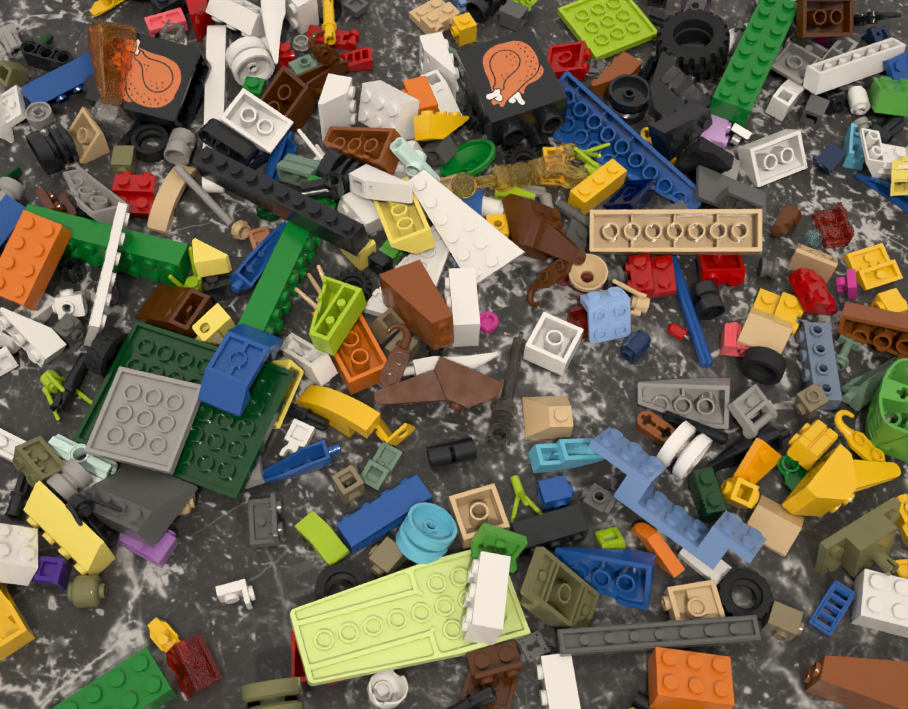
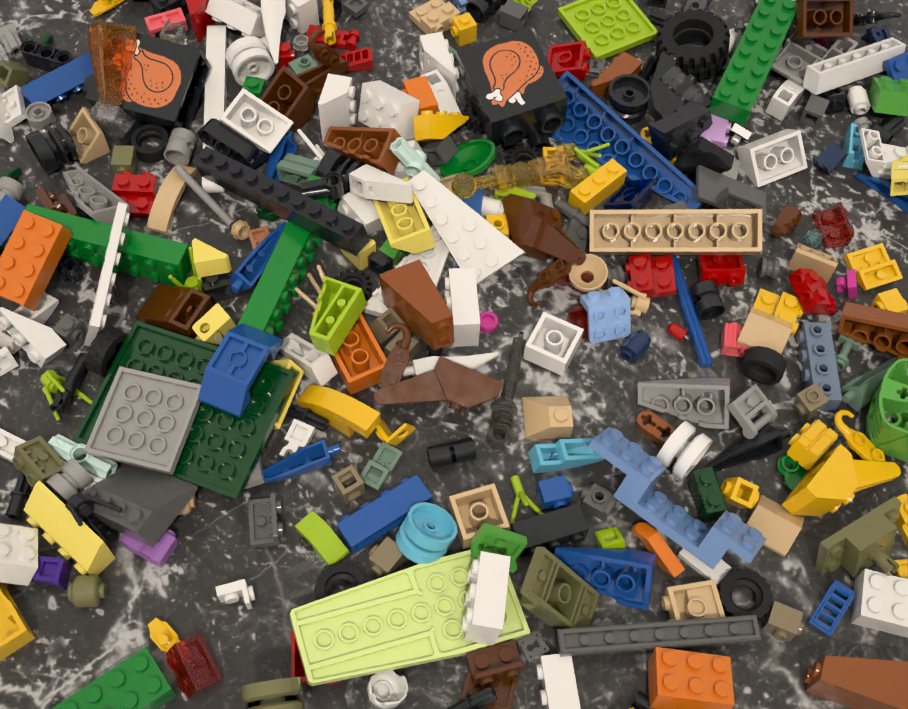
(76, 300): white brick -> none
(676, 420): black axle -> none
(757, 462): light orange wing -> none

